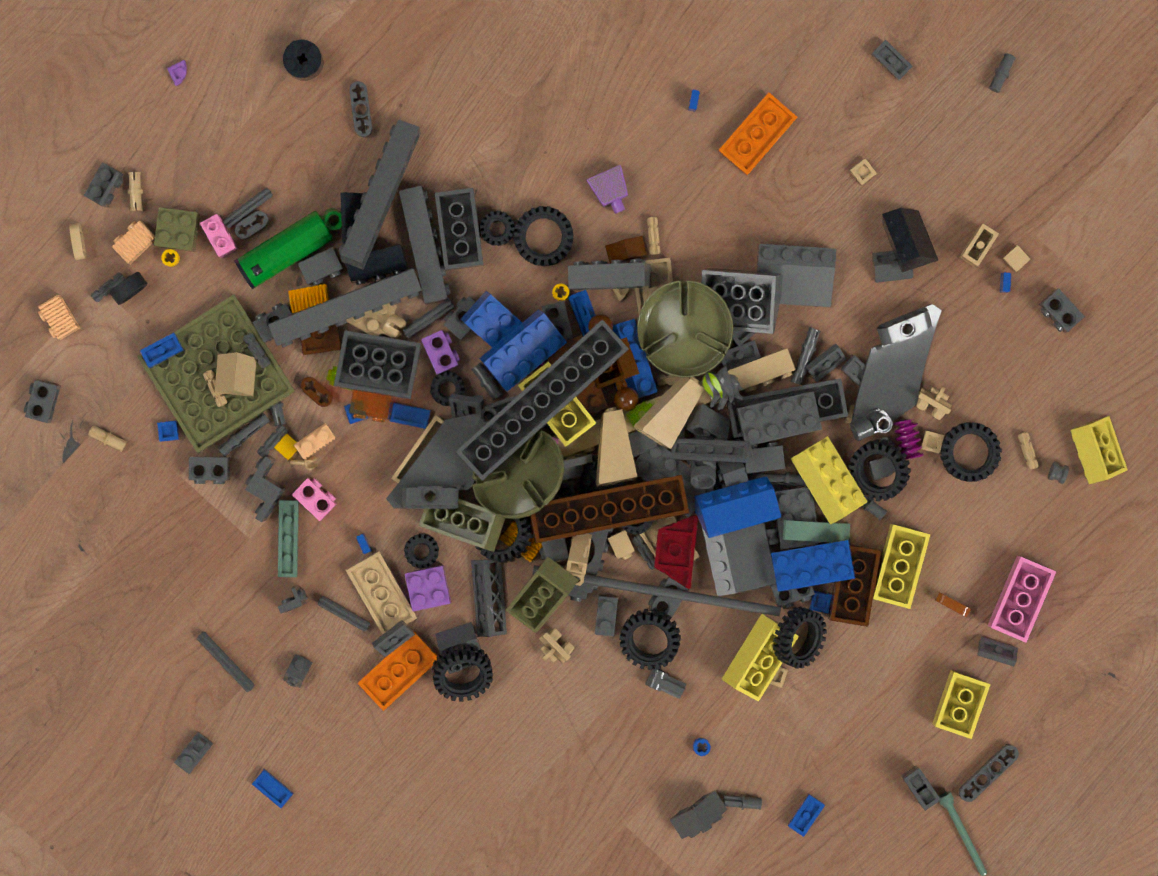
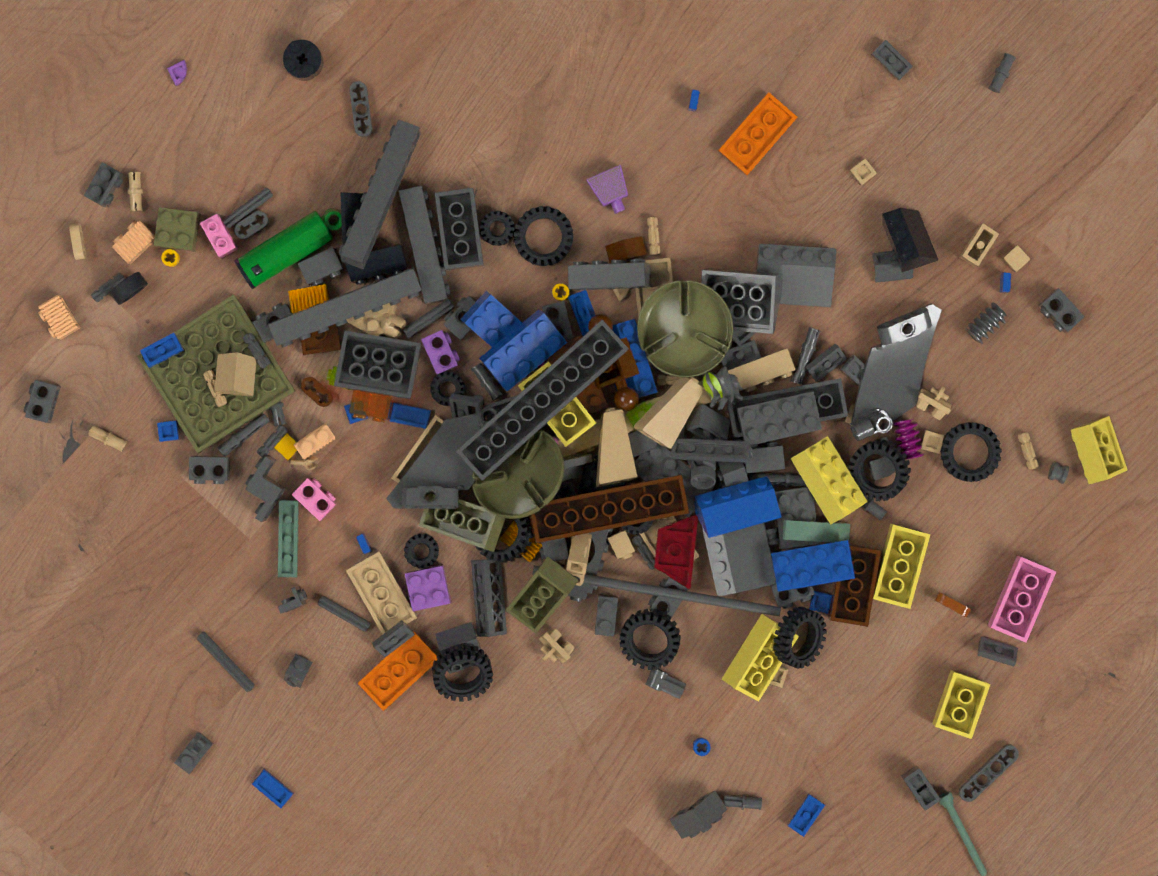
(986, 323): none -> dark grey piece

